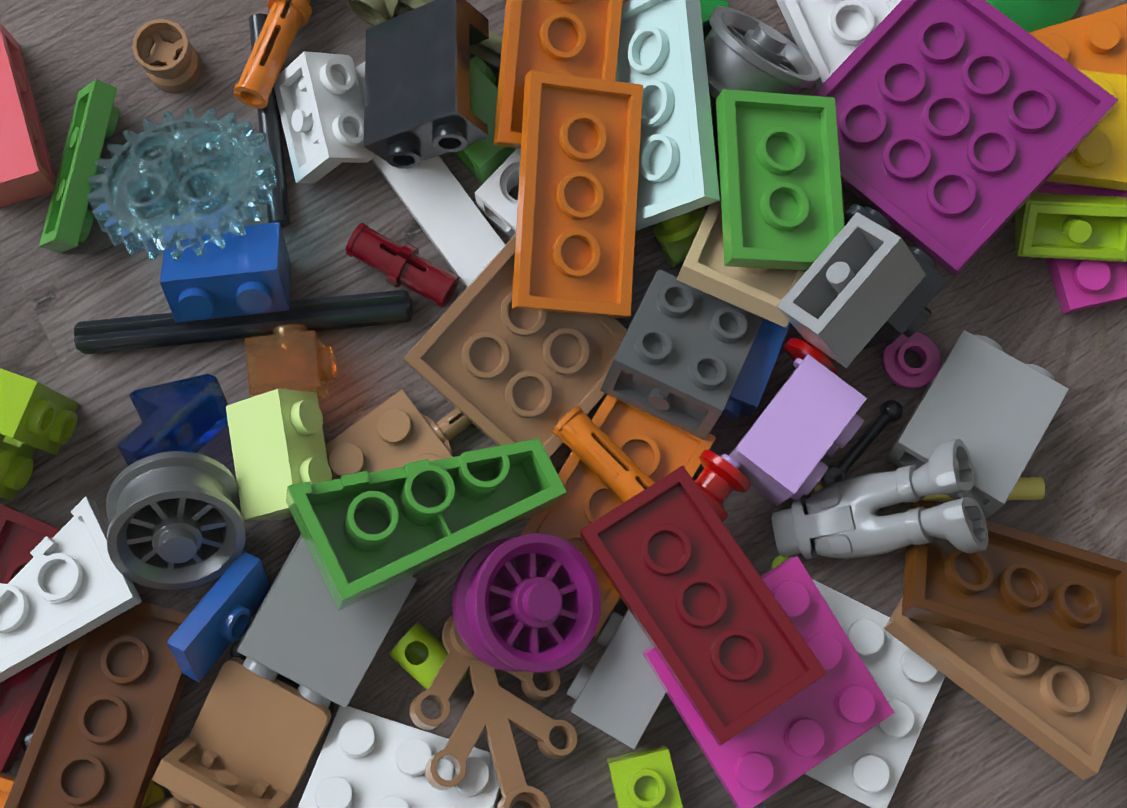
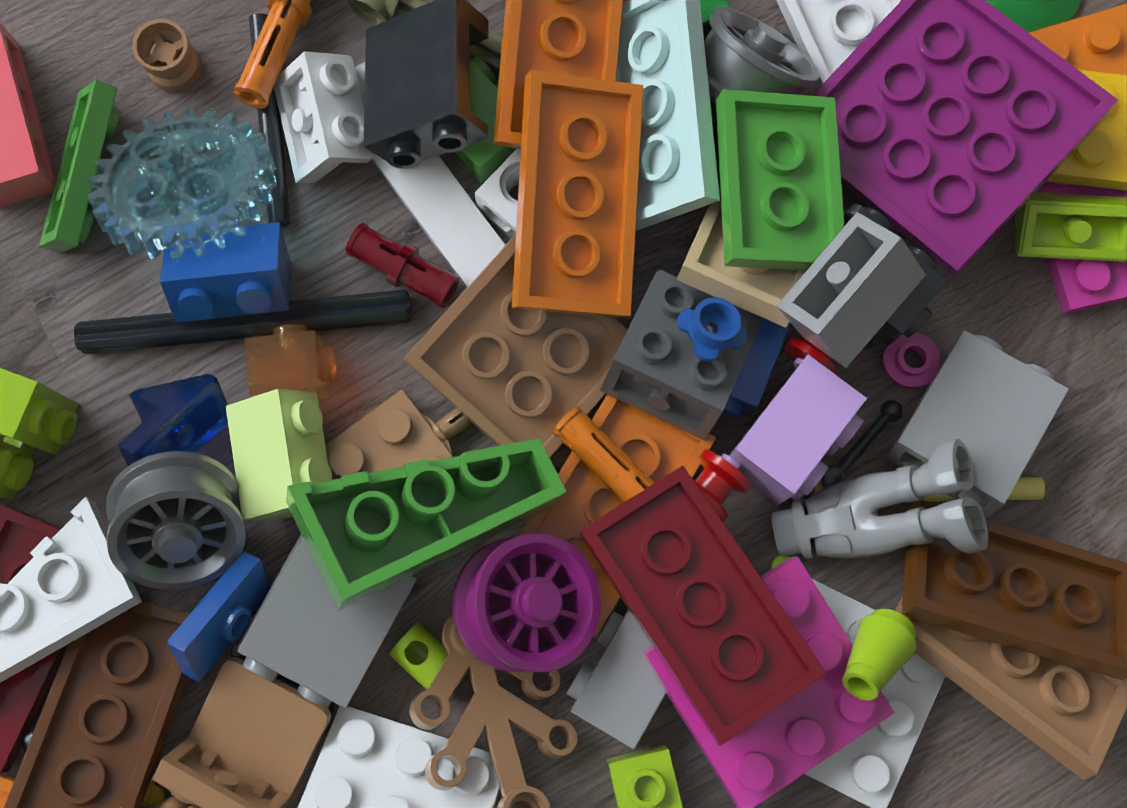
(678, 234): lime plate -> none
(719, 315): none -> blue plate
(878, 652): none -> lime cone

